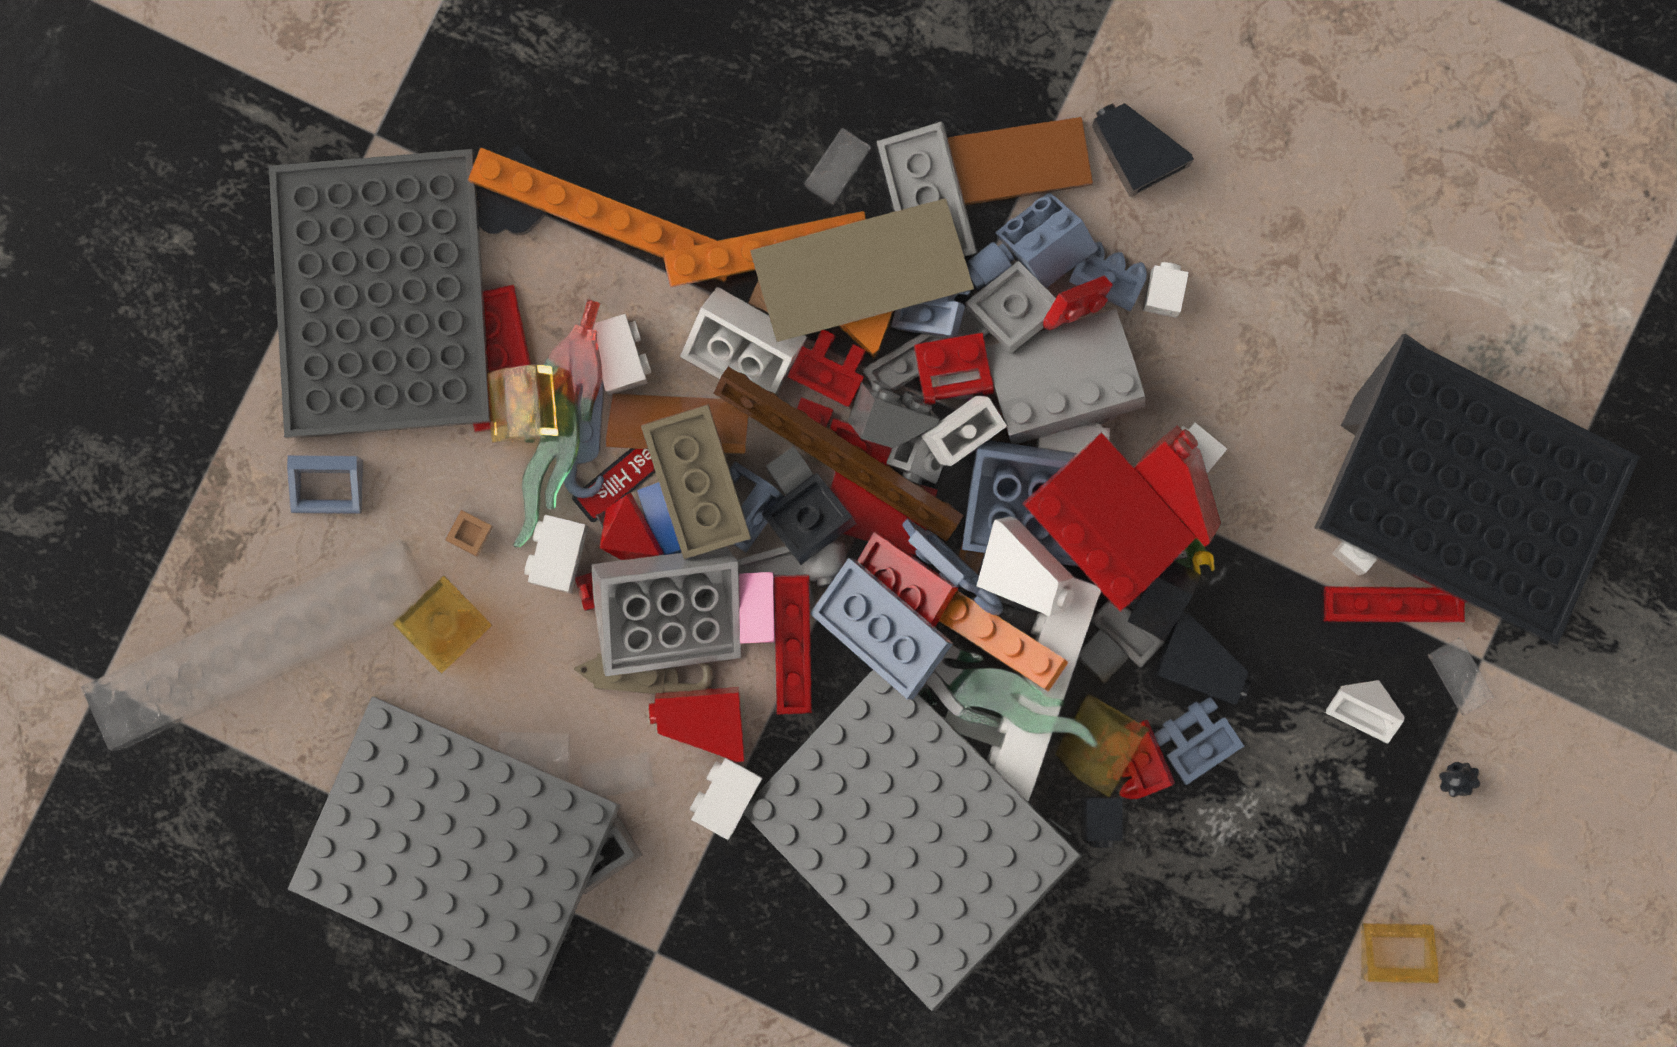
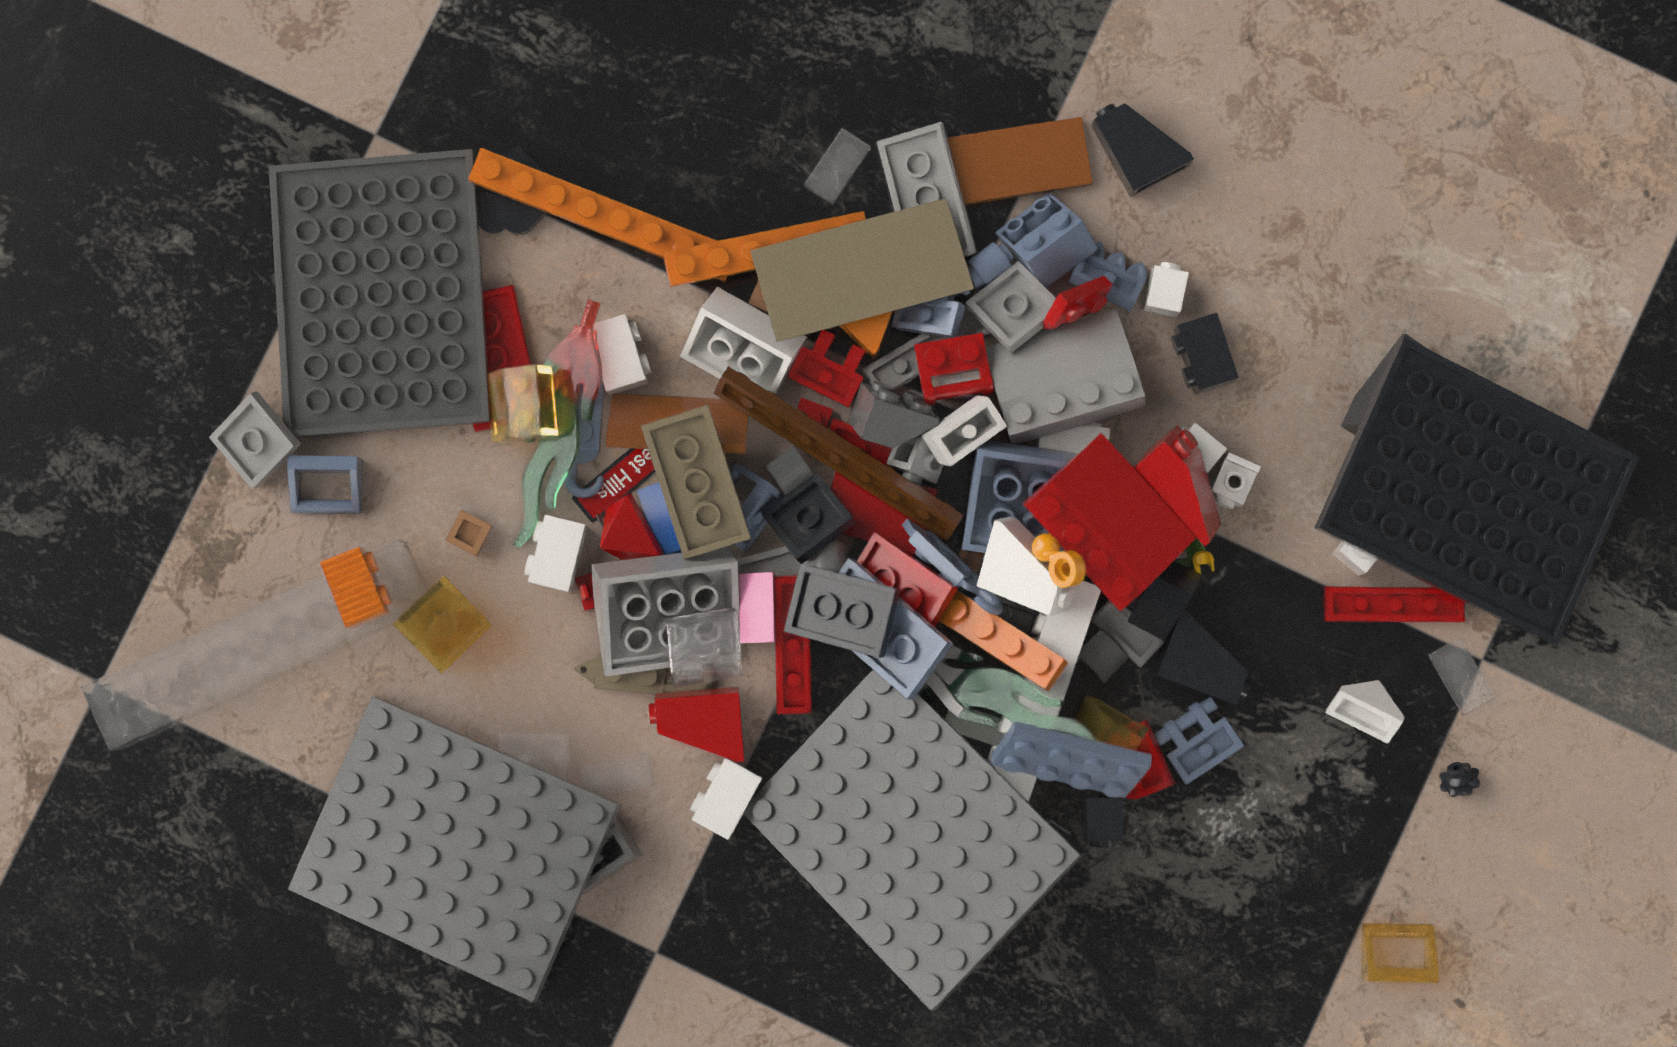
(254, 440): none -> light grey plate
(356, 587): none -> orange brick
(704, 647): none -> clear plate
(842, 610): none -> plate
(1065, 567): none -> light orange plate
(1070, 759): none -> sand blue plate
(1204, 354): none -> black brick
(1233, 466): none -> white brick

